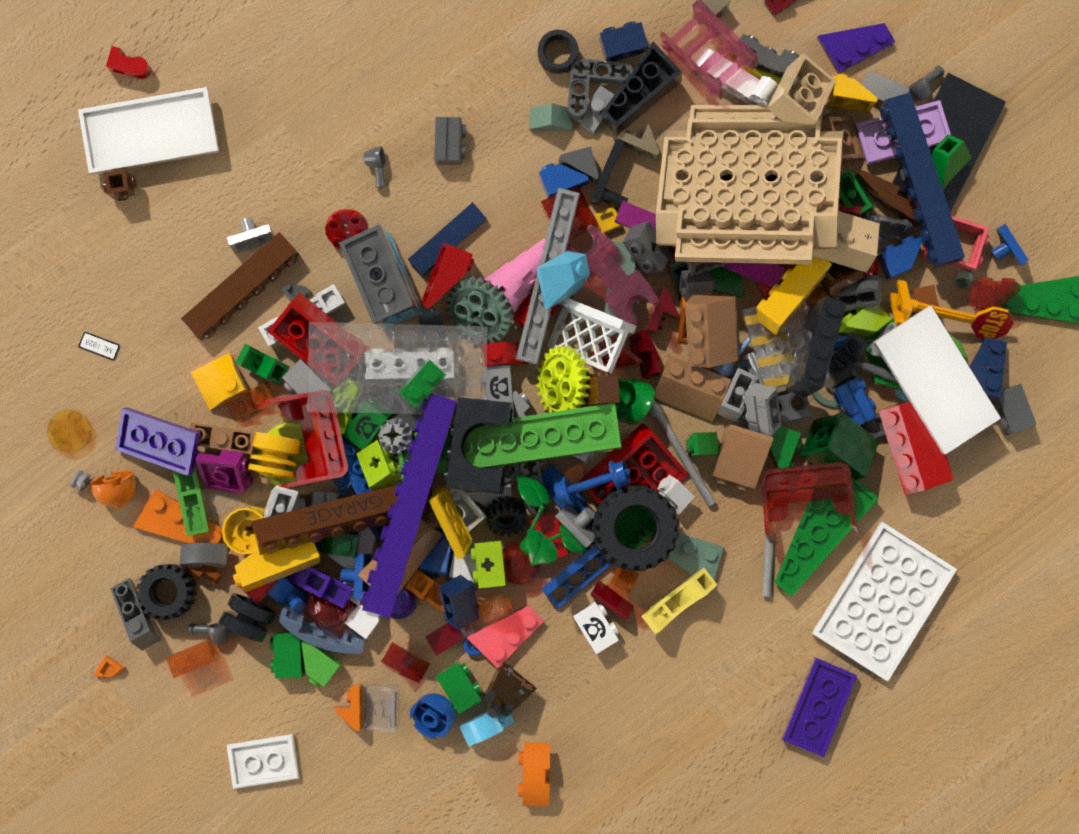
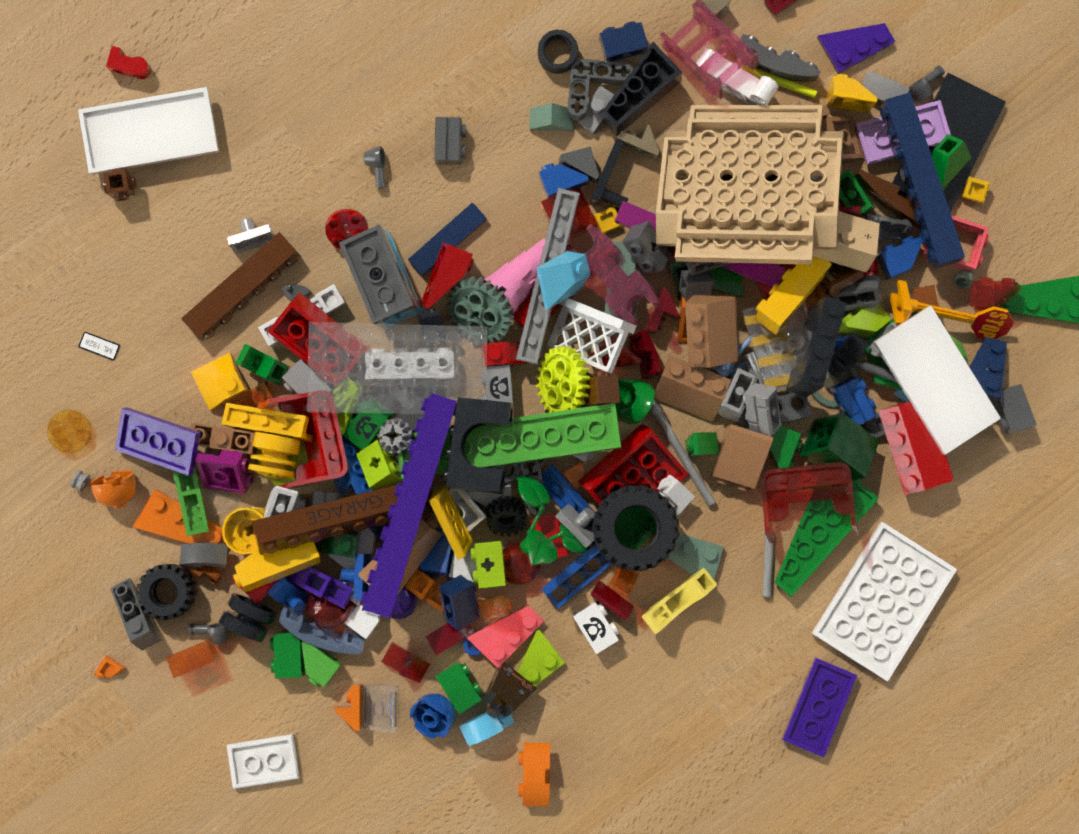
(266, 421): none -> yellow fence
(421, 383): green brick -> none
(521, 403): light grey slope -> none
(539, 659): none -> lime wing
(566, 491): blue piece -> none
(801, 92): tan slope -> none
(976, 190): none -> yellow tile
(1009, 246): blue tile -> none

